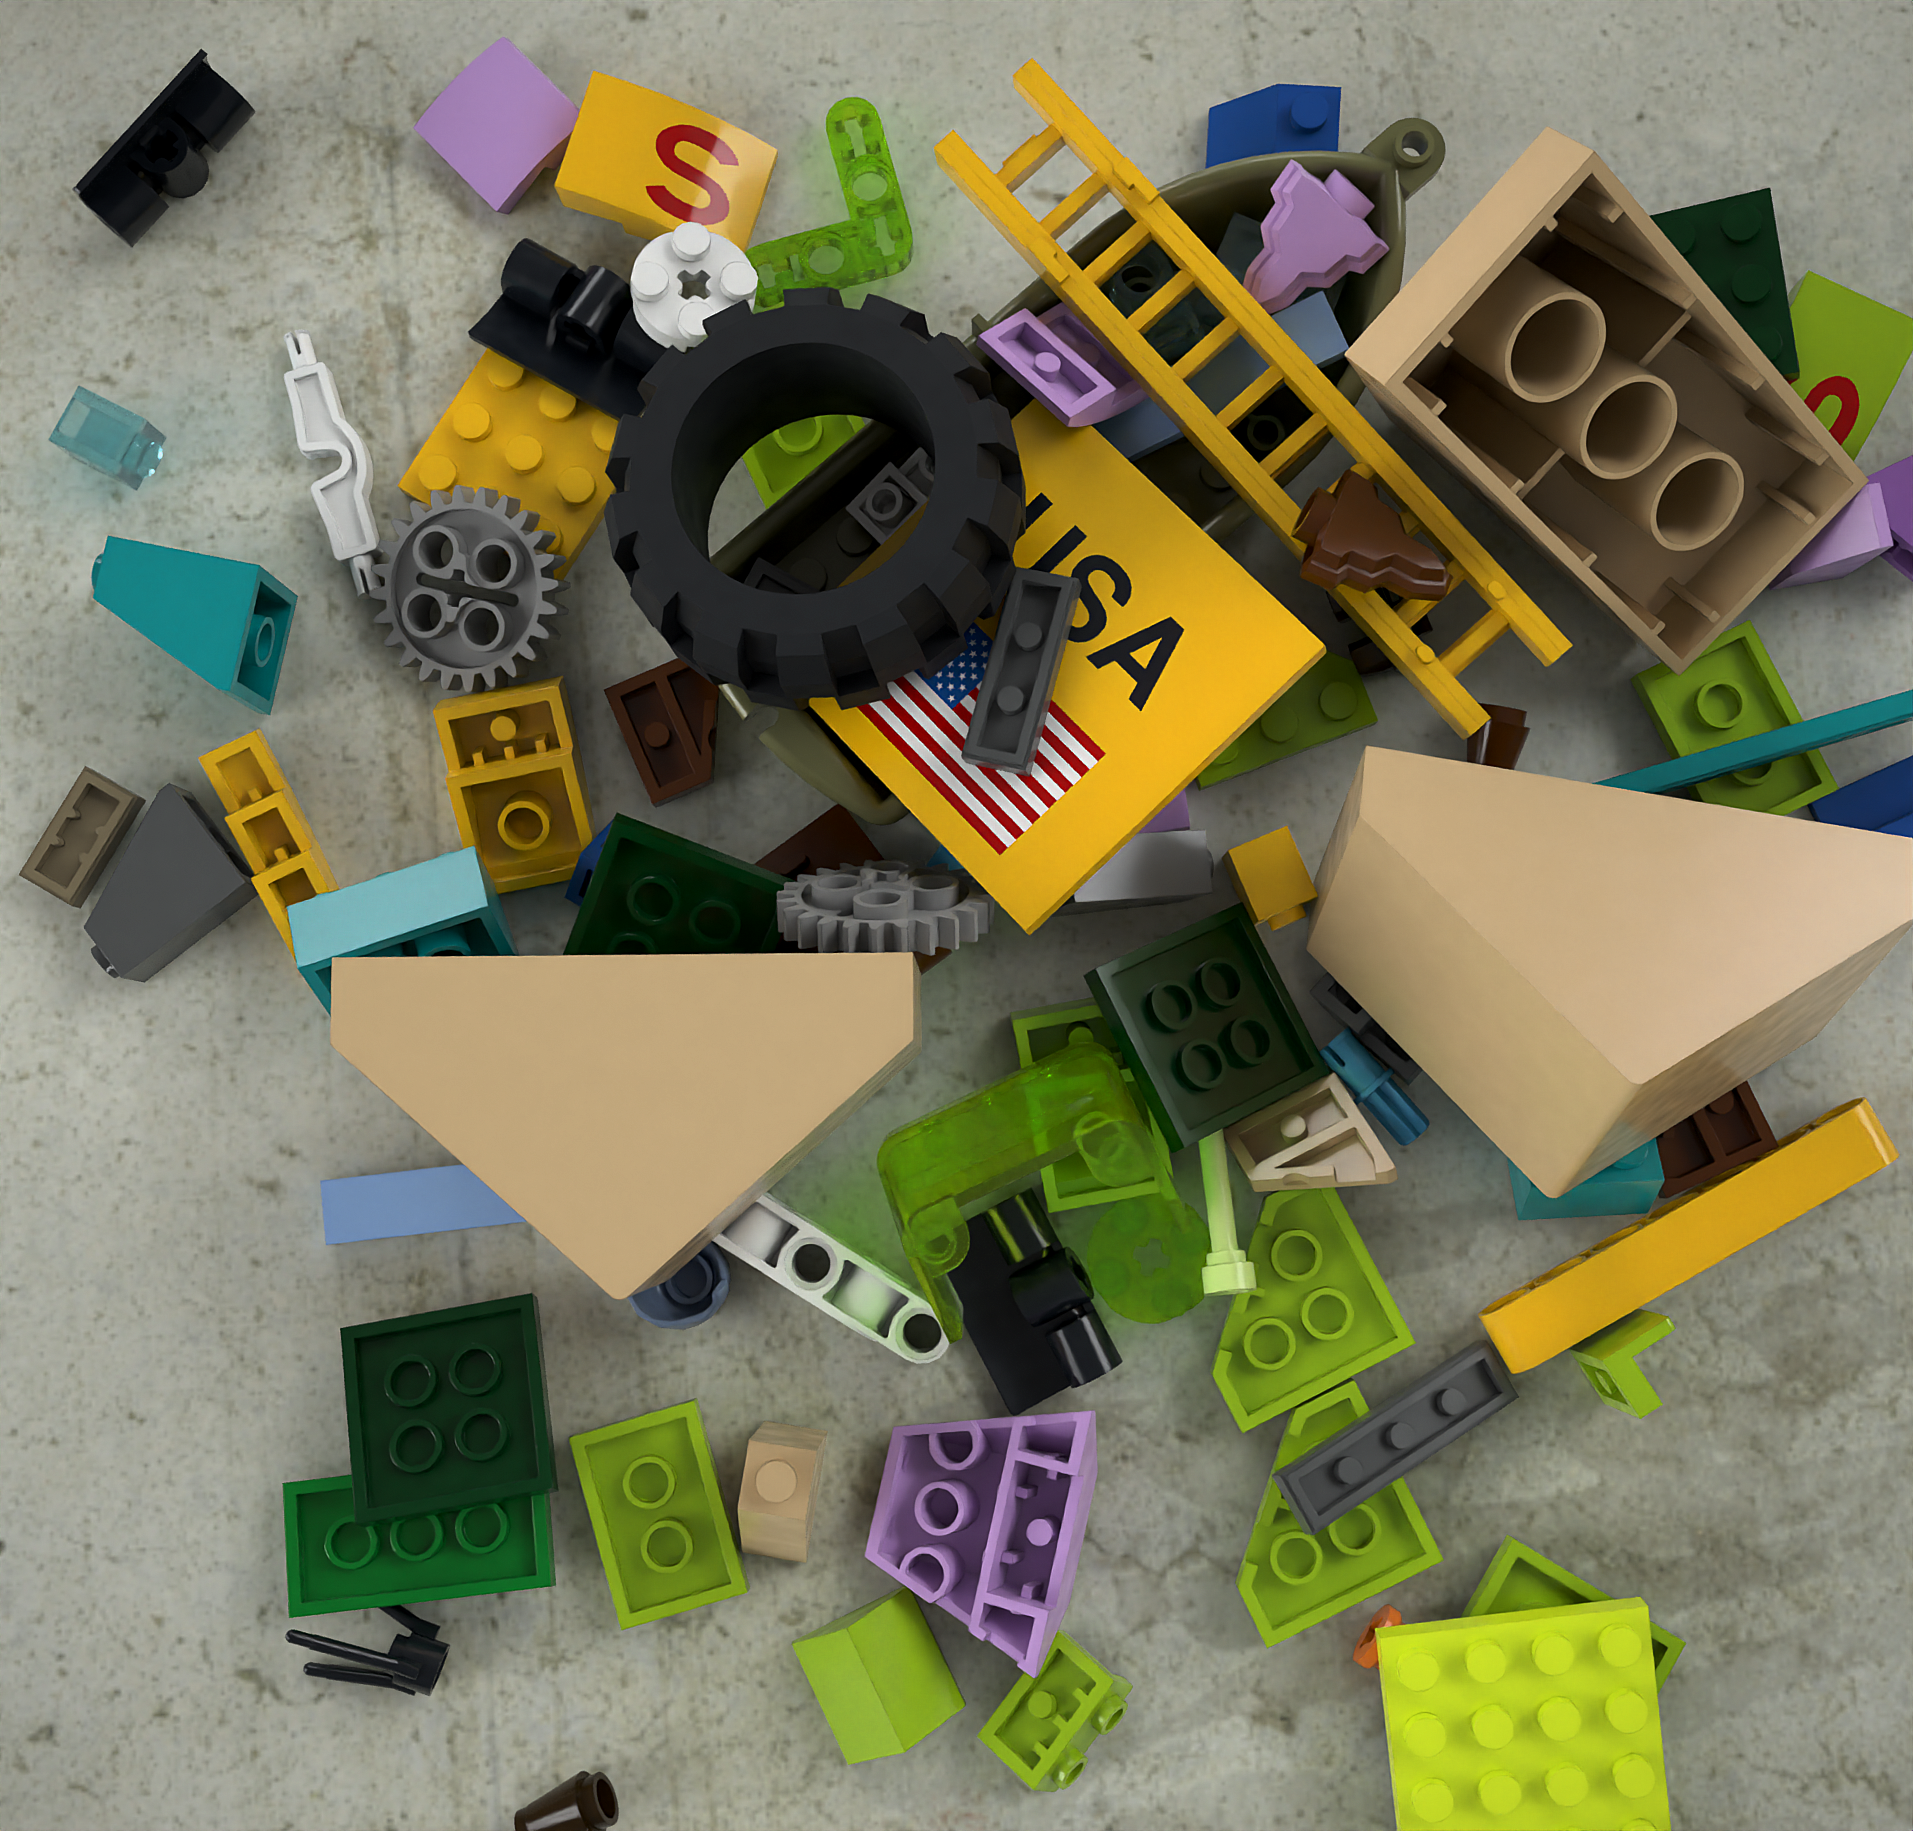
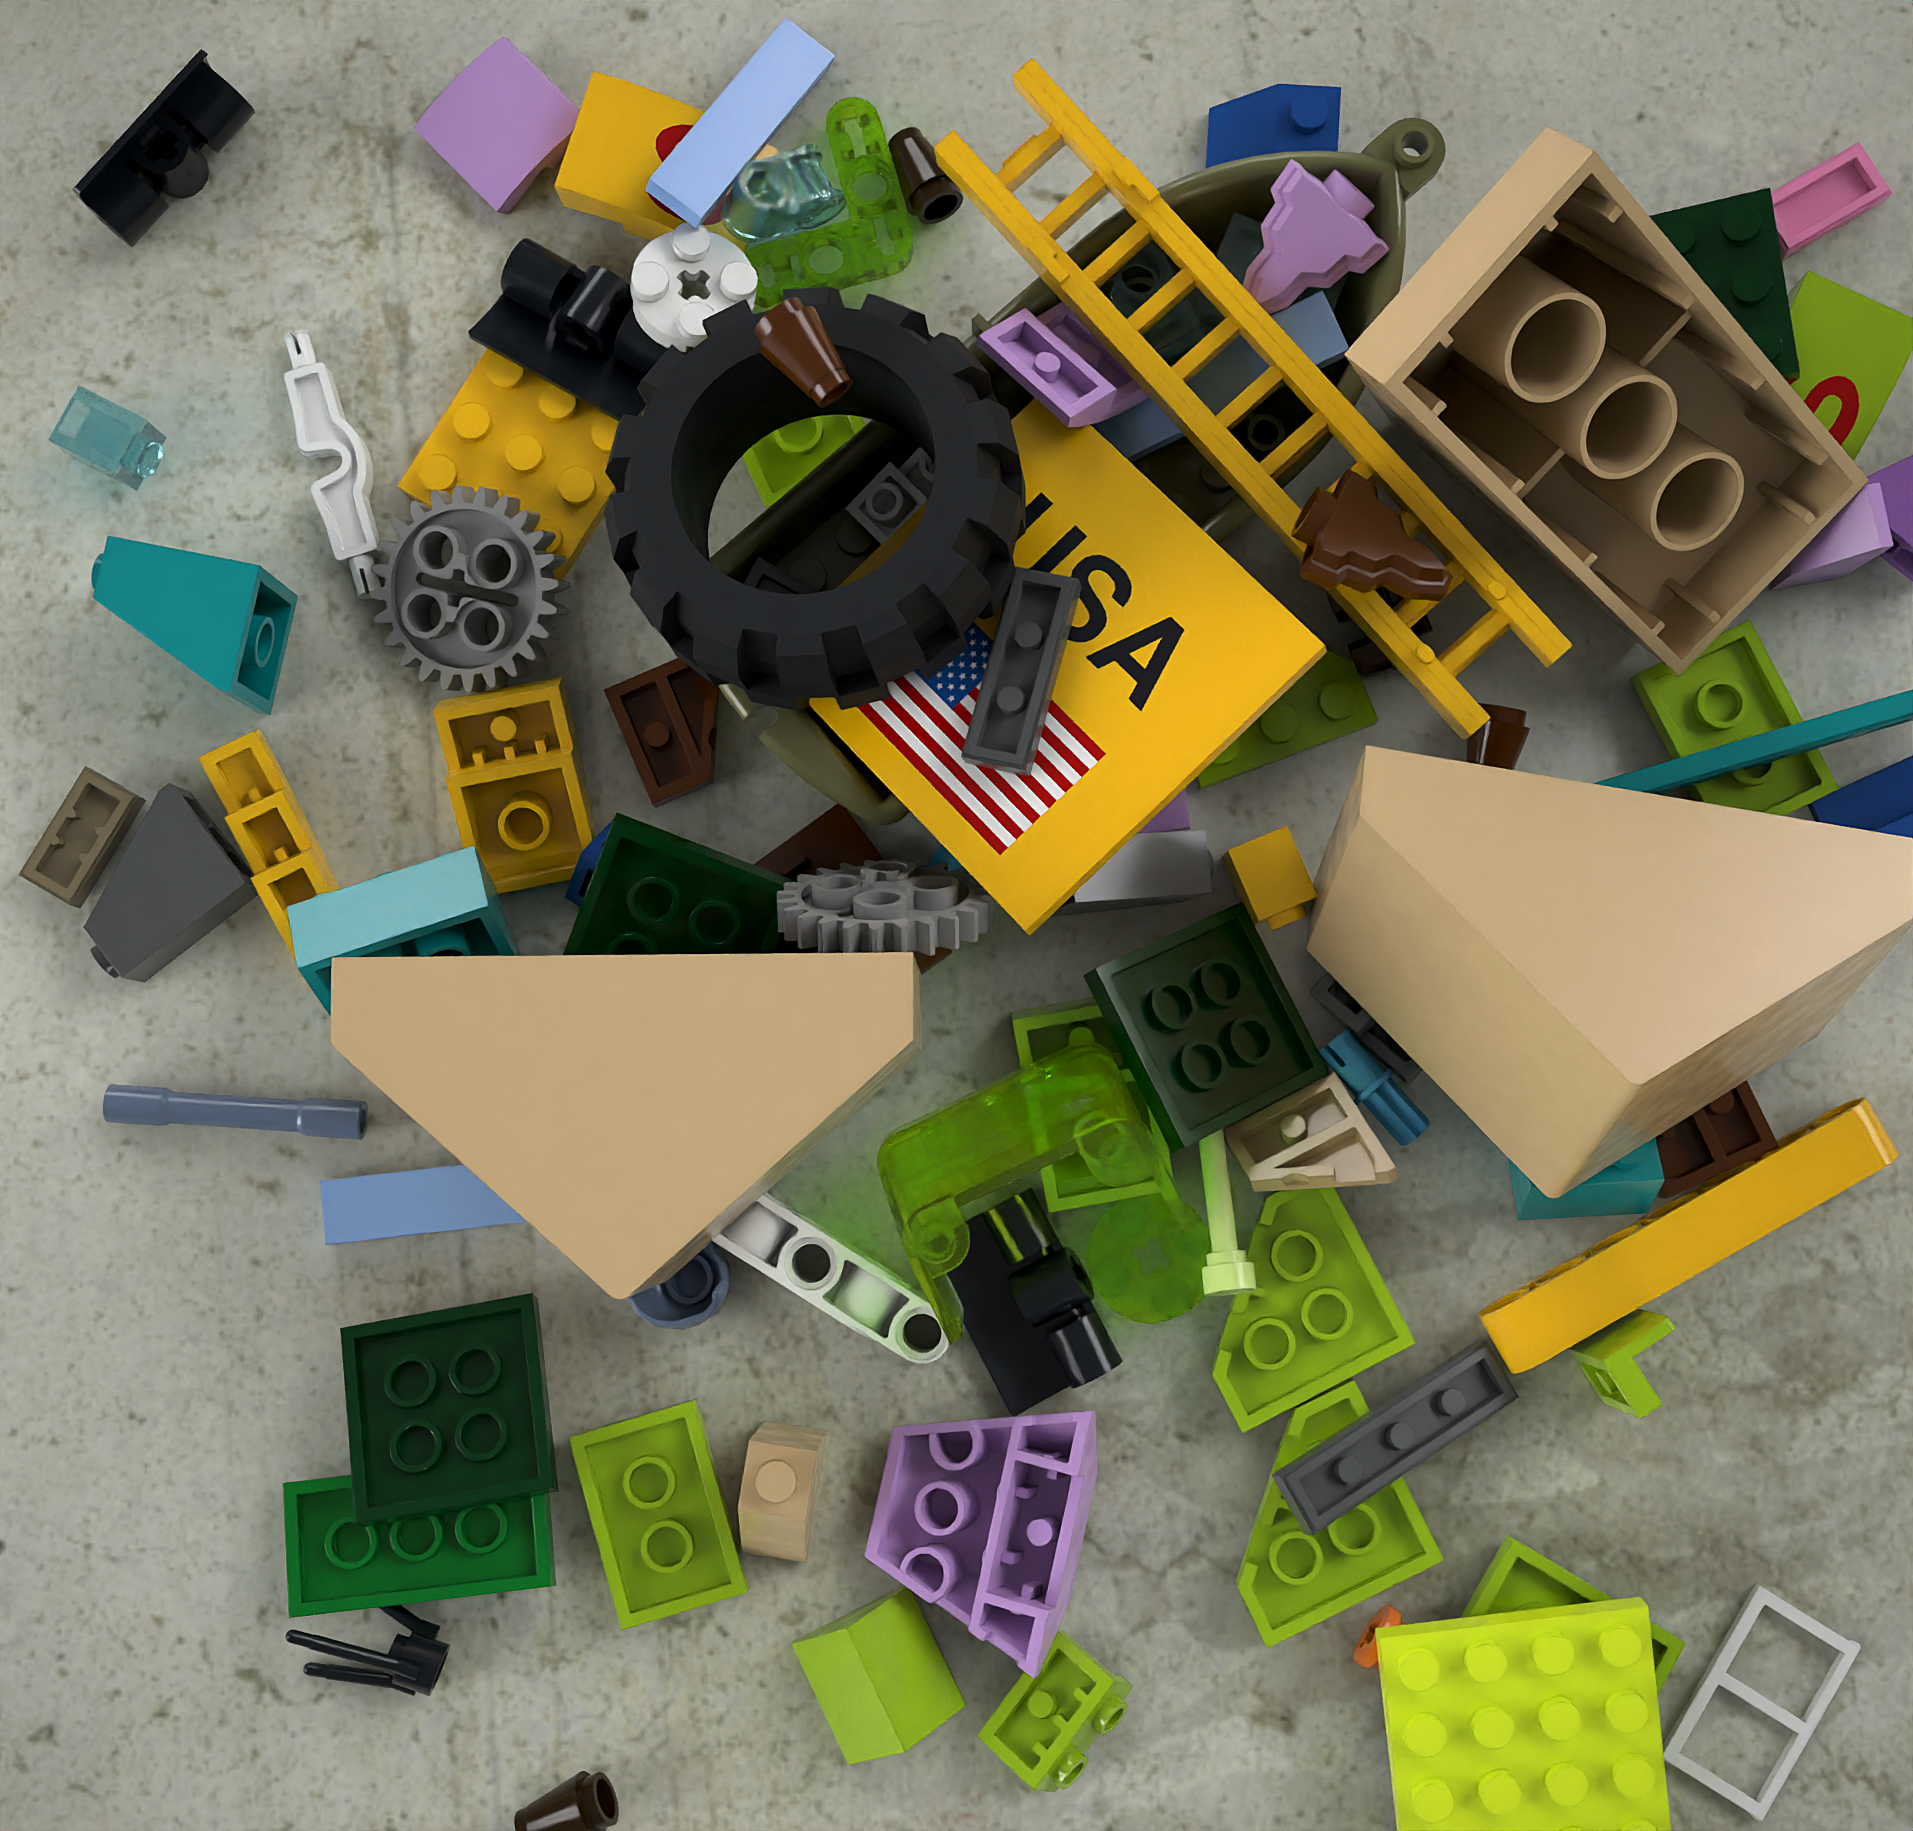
(163, 1107): none -> sand blue piece
(739, 123): none -> light blue tile
(781, 196): none -> clear light blue piece
(802, 350): none -> reddish brown cone
(923, 183): none -> dark brown cone
(1716, 1674): none -> white window
(1826, 199): none -> bright pink tile

